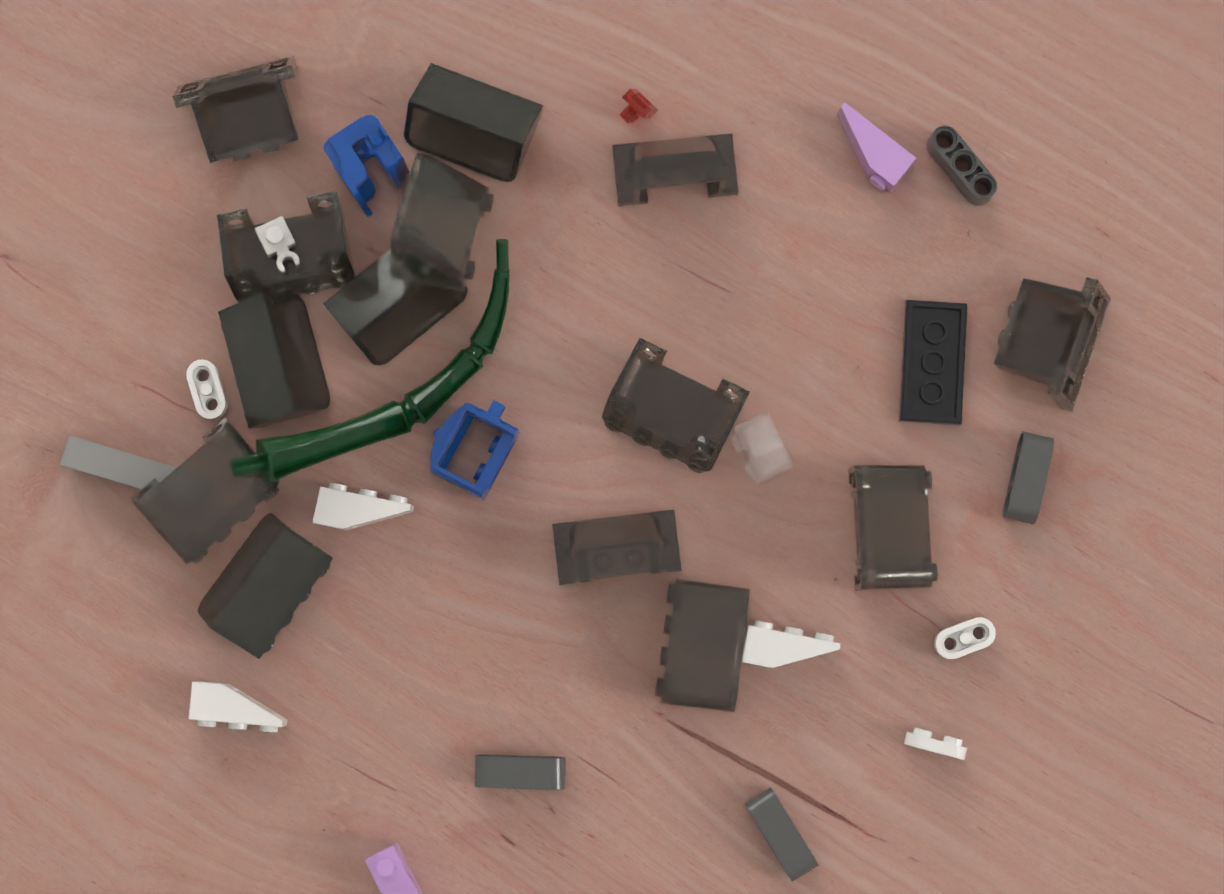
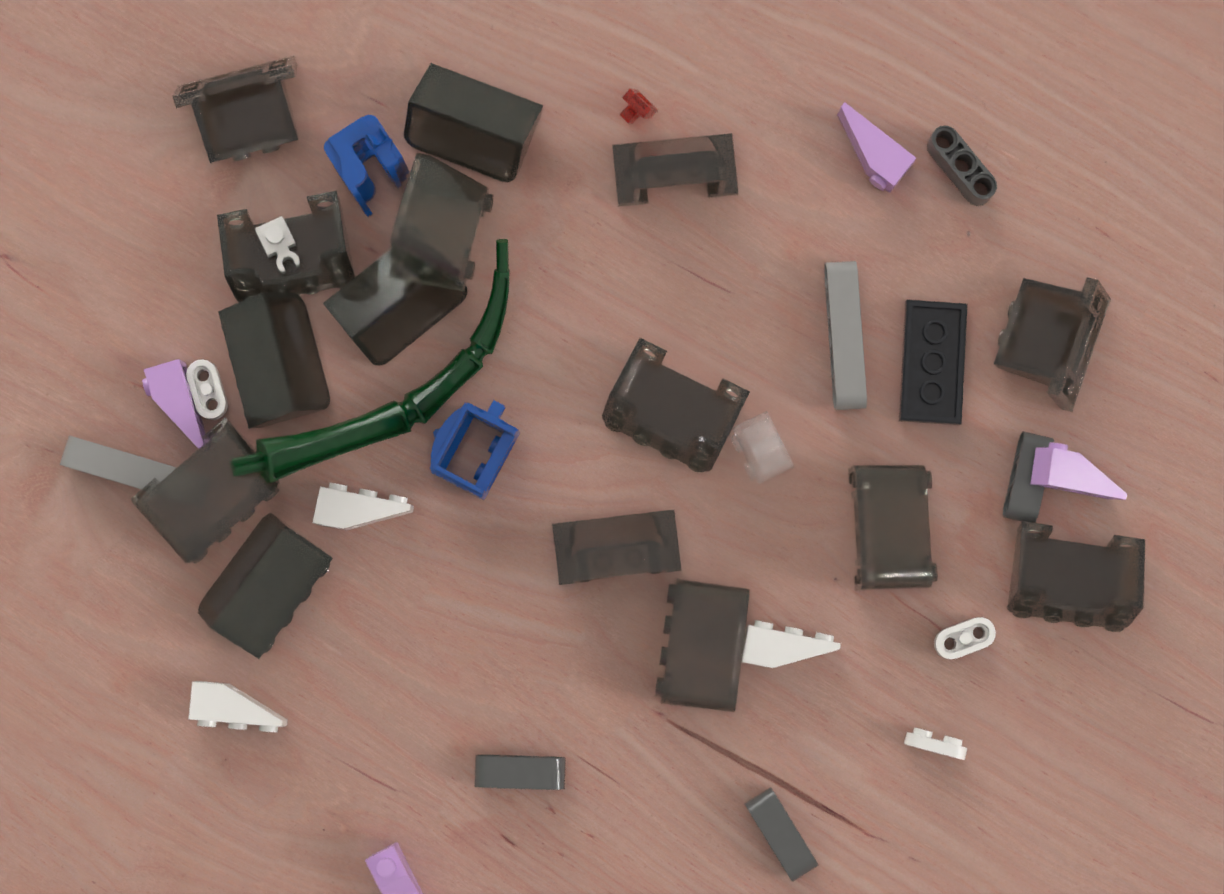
(171, 392): none -> lavender slope
(845, 335): none -> light grey beam
(1072, 472): none -> lavender slope
(1076, 579): none -> clear smoke windscreen

